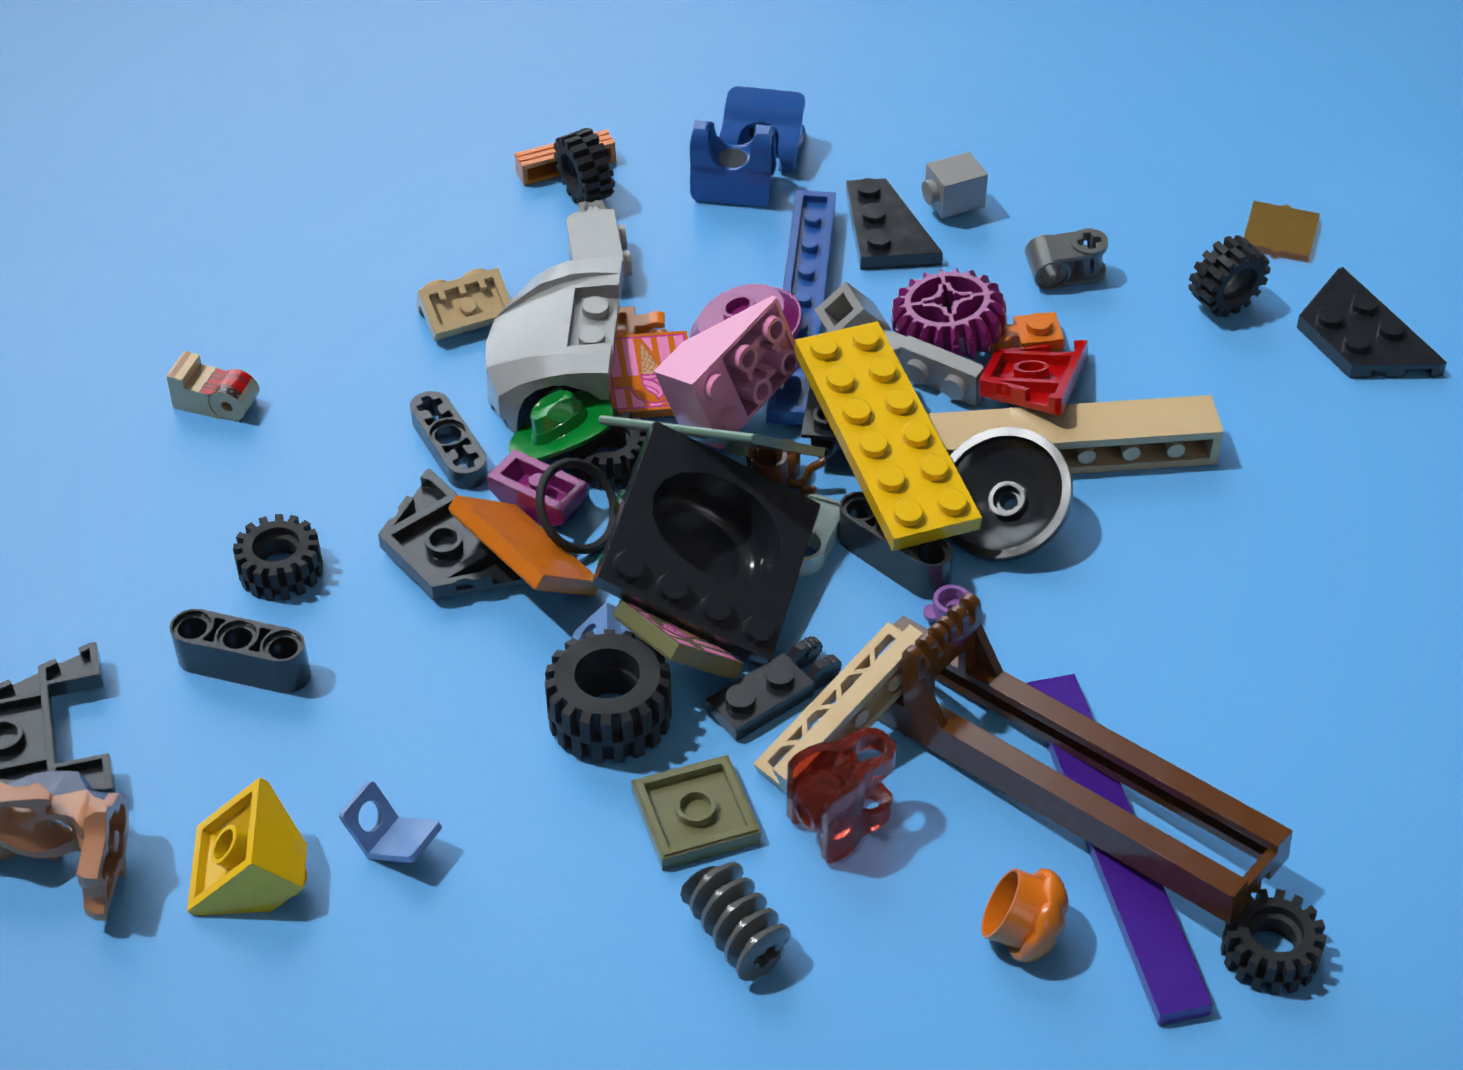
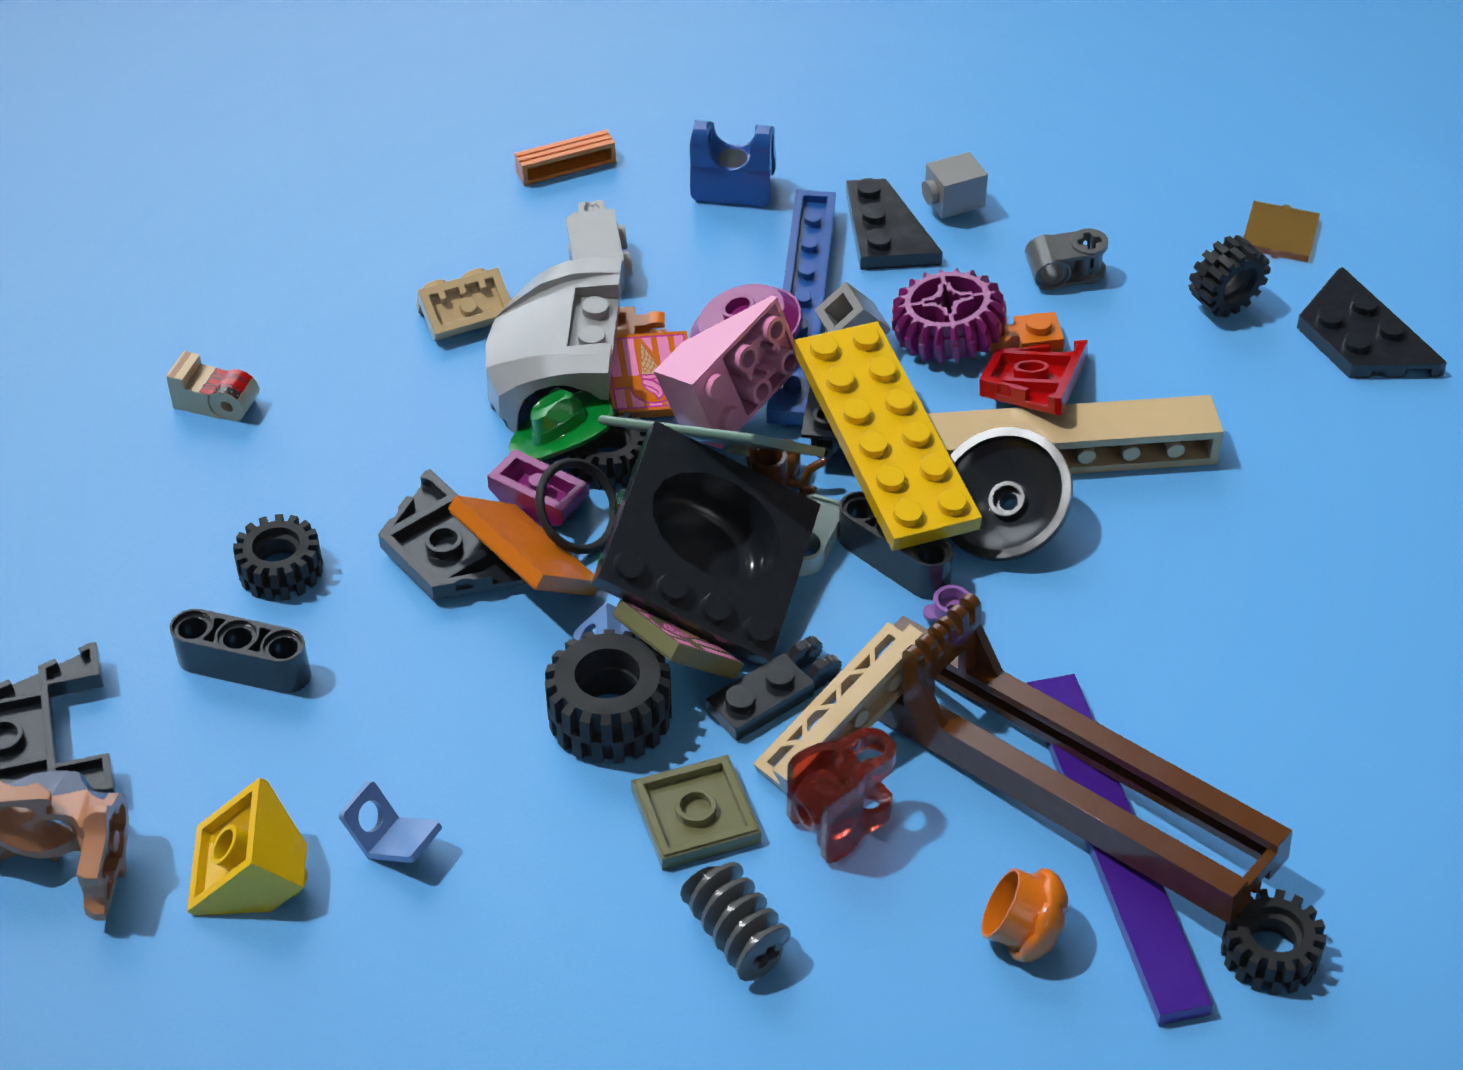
(448, 455): beam -> none
(584, 166): black tyre -> none
(770, 107): blue piece -> none
(938, 368): light grey hinge -> none

